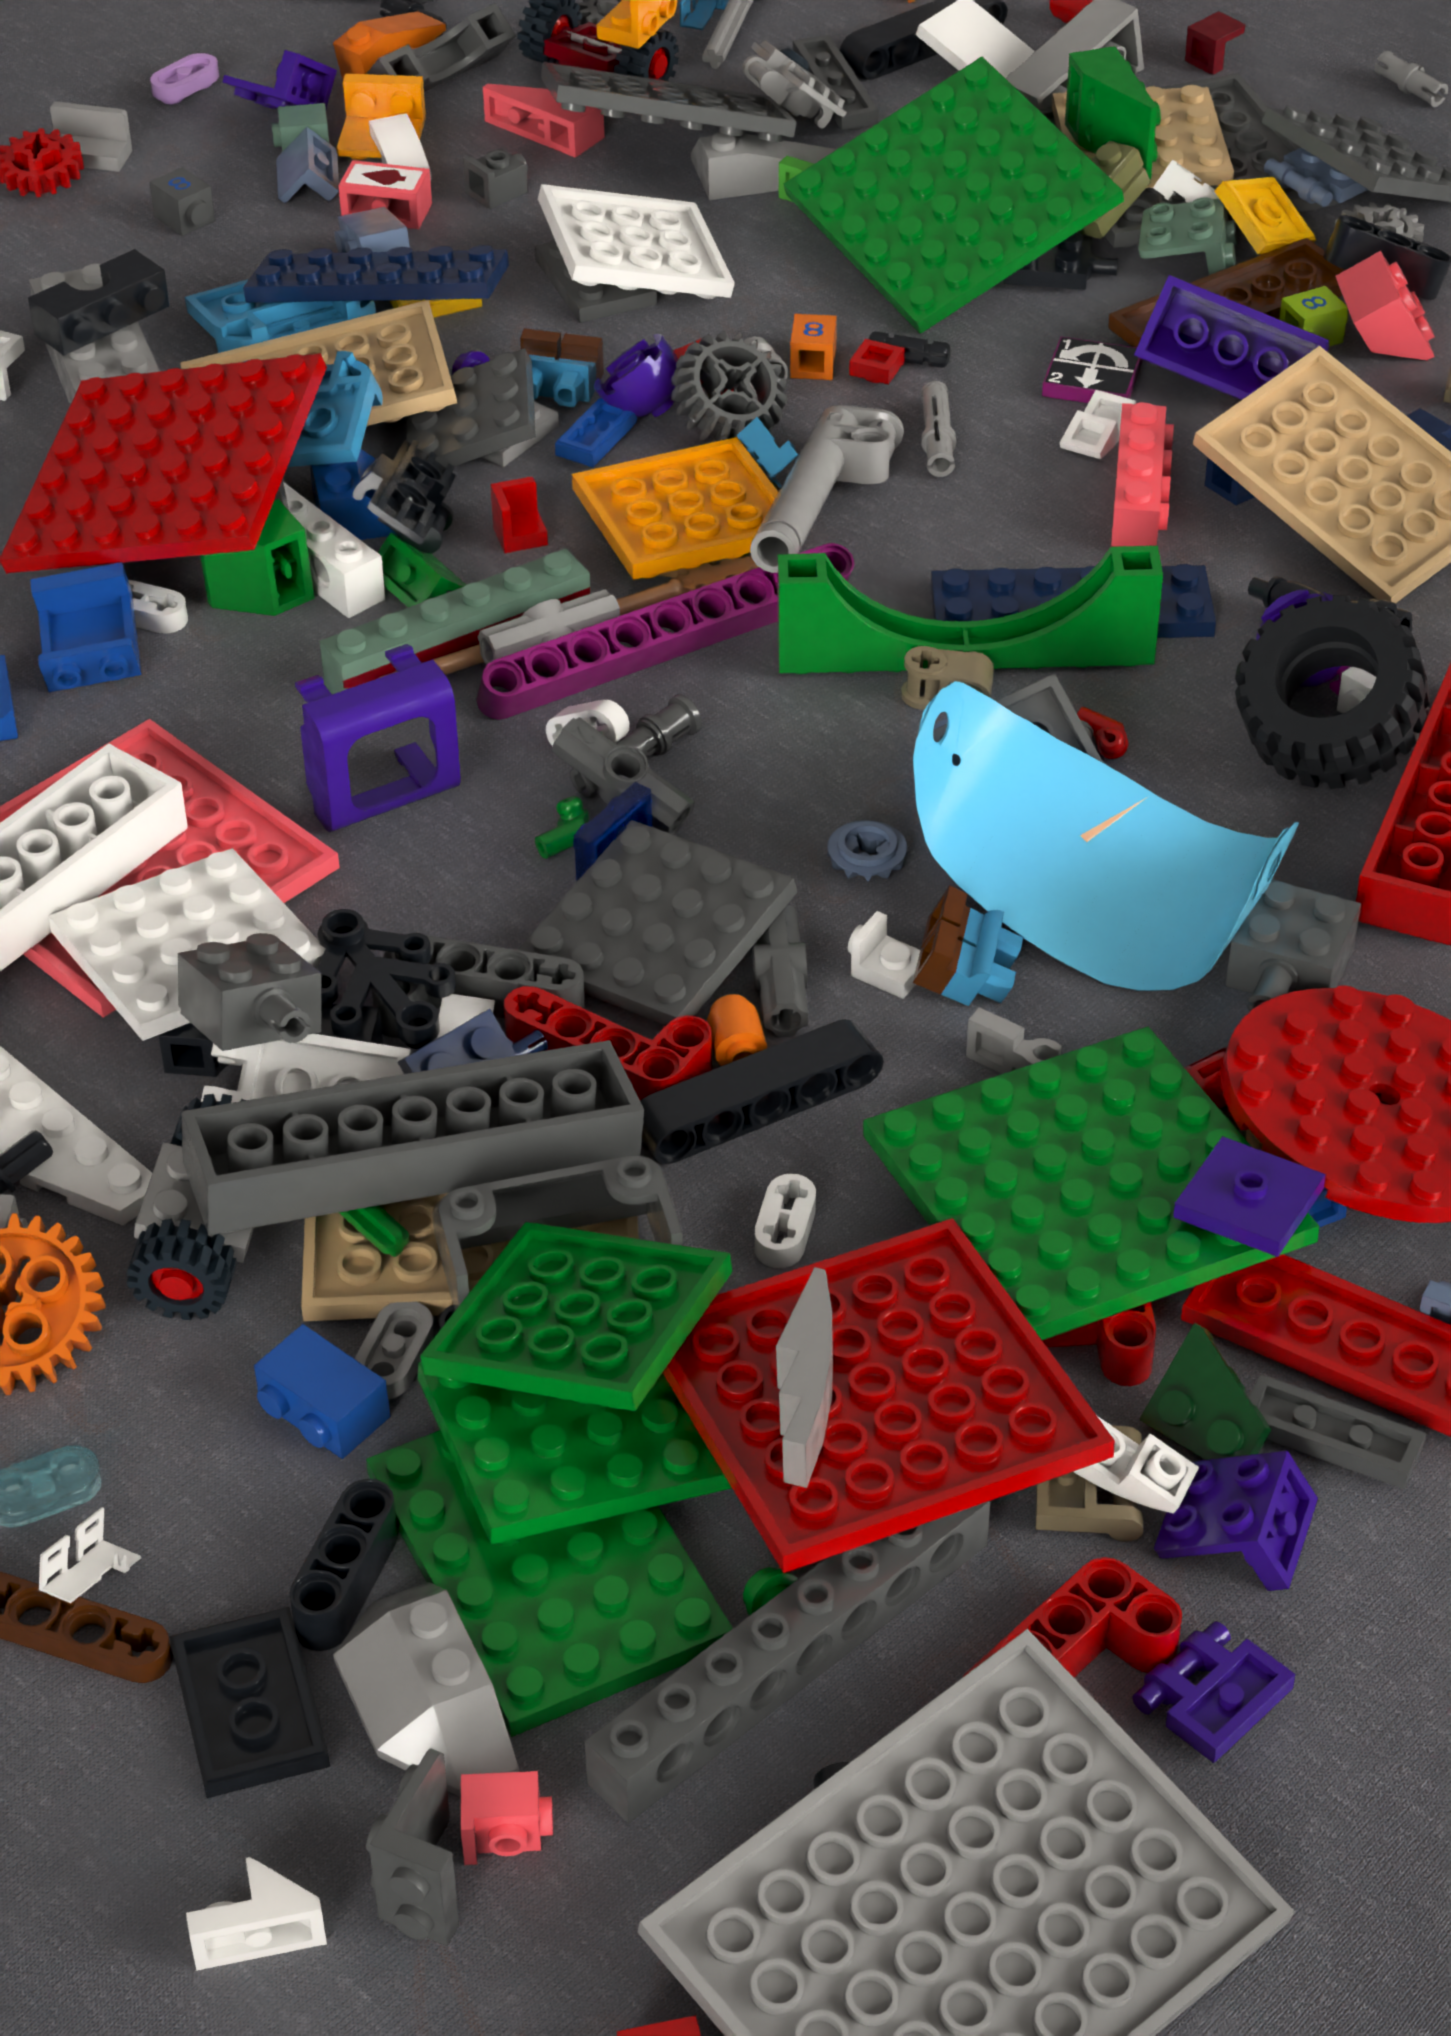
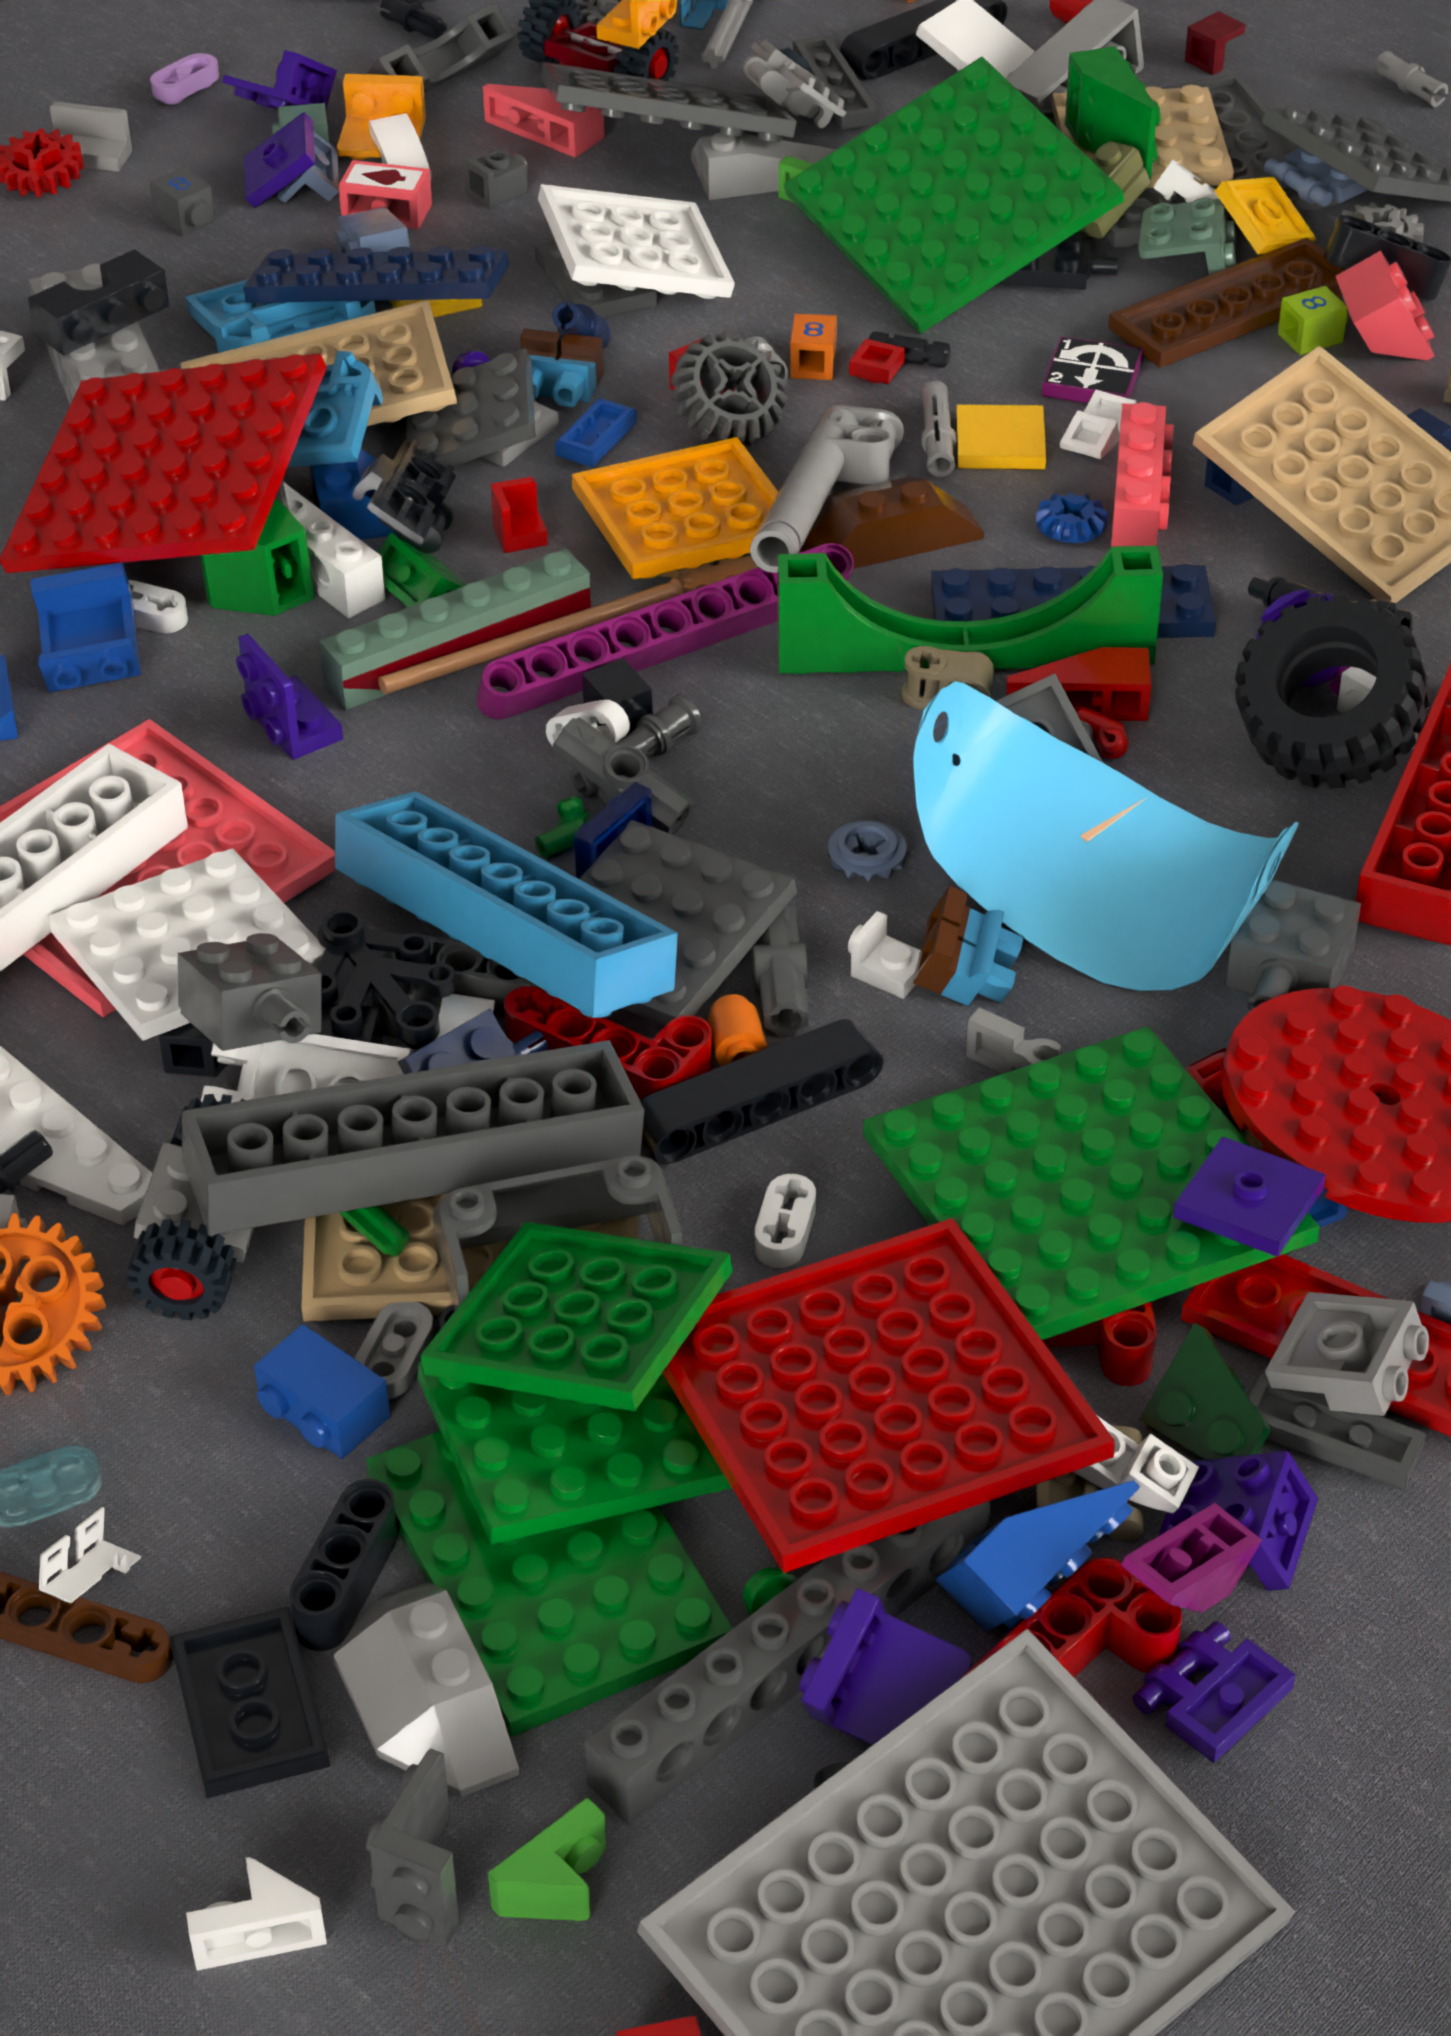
(279, 160): none -> dark purple plate
(283, 704): none -> dark purple bracket
(342, 718): dark purple piece -> none
(375, 38): orange slope -> none
(503, 1814): coral brick -> none
(507, 903): none -> dark azure brick
(543, 1874): none -> bright green slope
(546, 622): light grey piece -> none
(580, 320): none -> dark blue arm
(621, 685): none -> black brick
(641, 378): dark purple cylinder -> none
(765, 450): dark azure piece -> none
(805, 1379): light grey slope -> none
(877, 1671): none -> dark purple bracket
(892, 521): none -> reddish brown wedge
(1000, 437): none -> yellow tile
(1008, 1565): none -> blue slope
(1060, 519): none -> blue gear
(1102, 679): none -> red slope
(1196, 1559): none -> magenta slope
(1220, 340): dark purple slope -> none
(1350, 1351): none -> light grey plate

